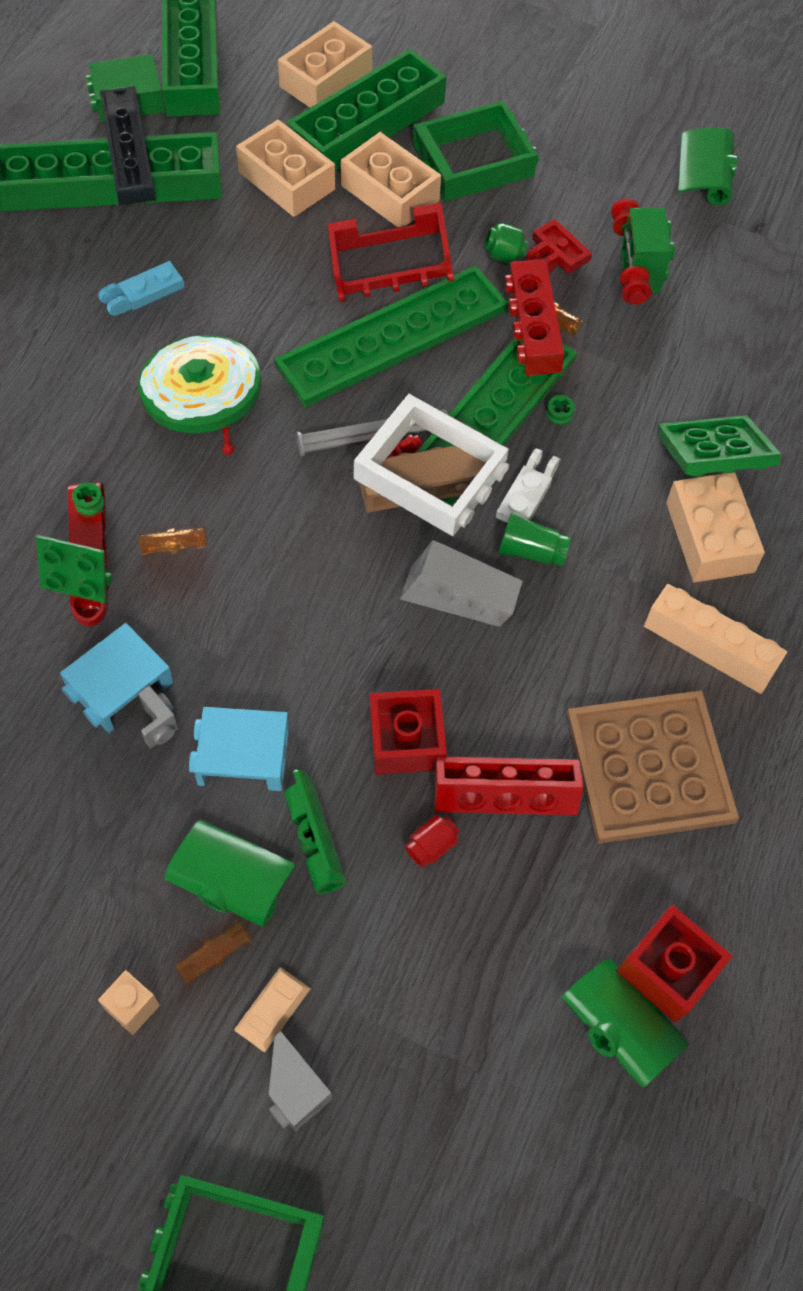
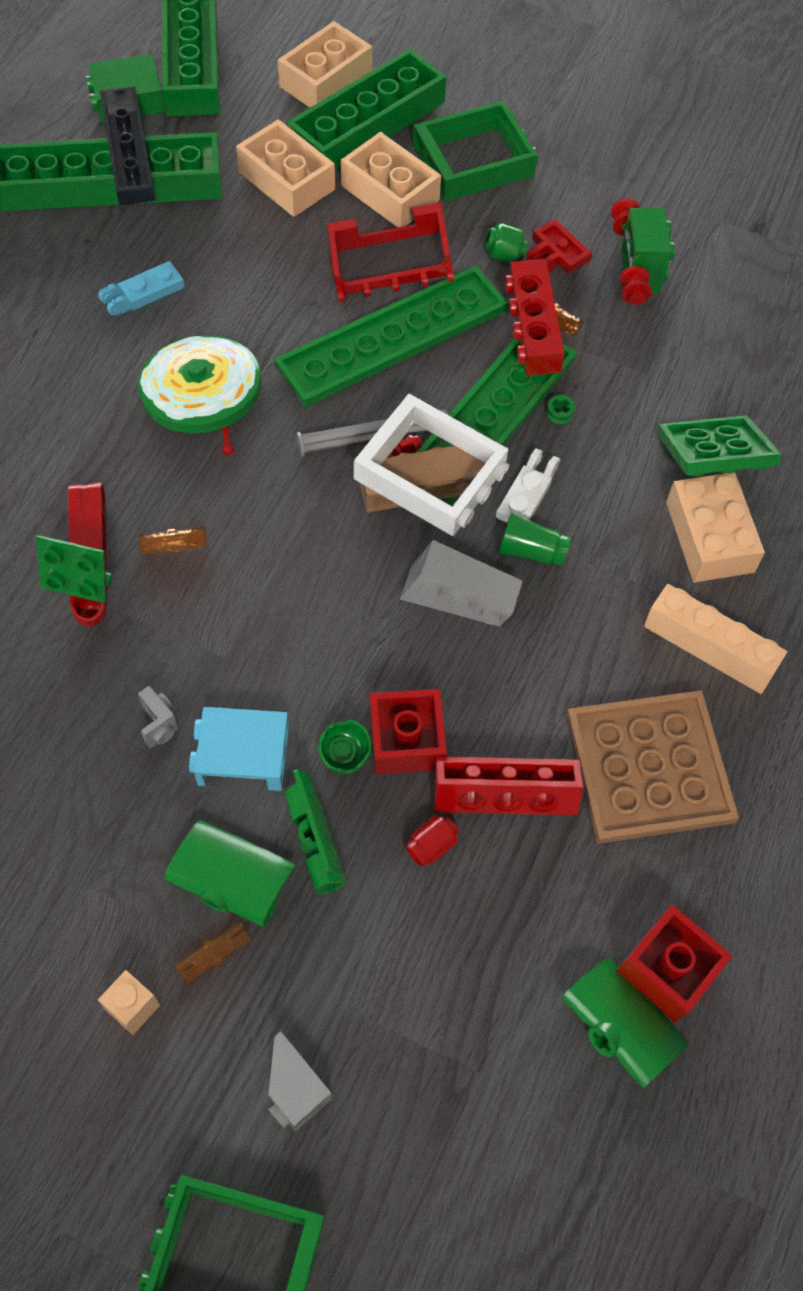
(84, 490): green bush -> none
(113, 675): medium azure panel -> none
(272, 1009): light nougat tile -> none
(345, 747): none -> green hair
(708, 163): green panel -> none

